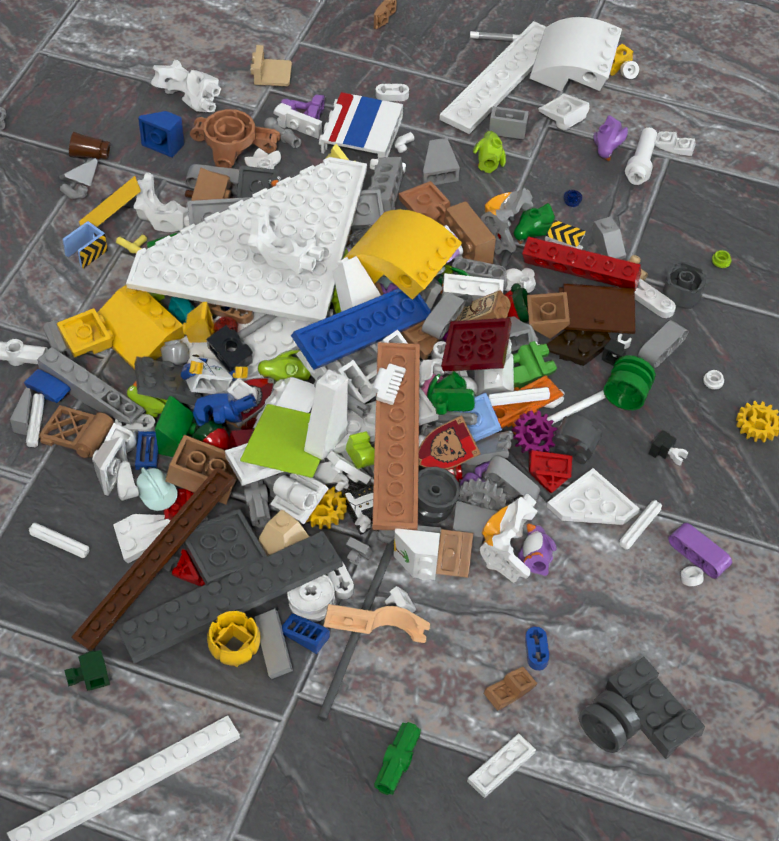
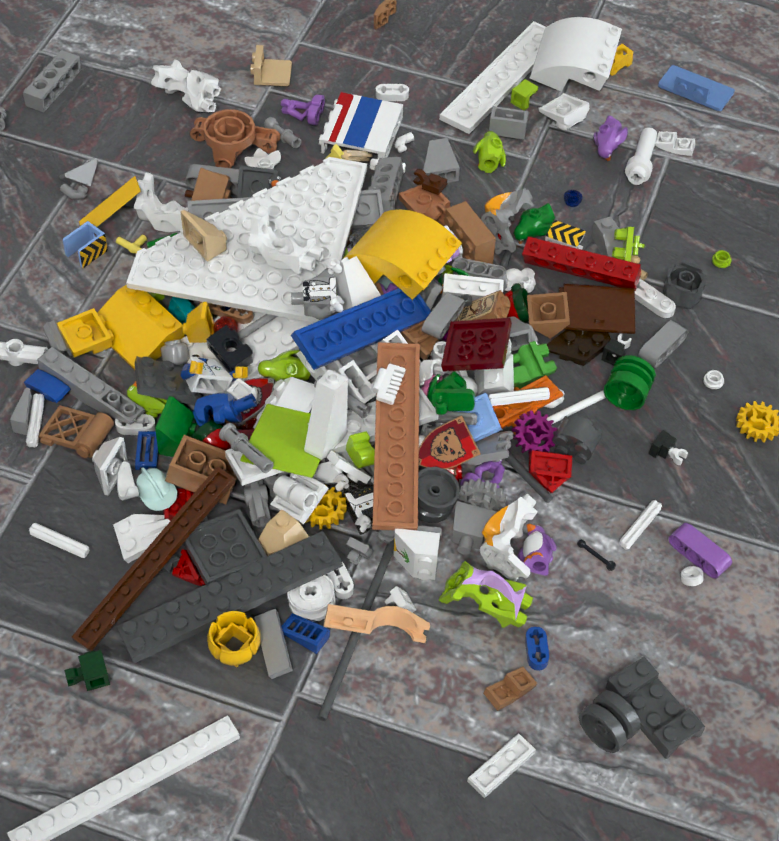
(52, 81): none -> light grey brick
(88, 147): reddish brown plant -> none
(129, 437): white plate -> none
(162, 132): blue slope -> none
(203, 235): none -> tan slope
(240, 442): none -> light grey pin
(298, 121): white plate -> none
(320, 293): none -> torso
(357, 156): none -> tan axle
(397, 758): green piece -> none
(431, 183): none -> reddish brown plate
(454, 553): medium nougat plate -> none
(493, 36): light grey bar -> none
(506, 594): none -> lime hips
(511, 479): light grey beam -> none
(521, 94): none -> lime panel
(593, 501): white plate -> none
(610, 565): none -> black hinge
(626, 235): none -> lime hips
(629, 69): white tile -> none
(696, 88): none -> medium blue bracket

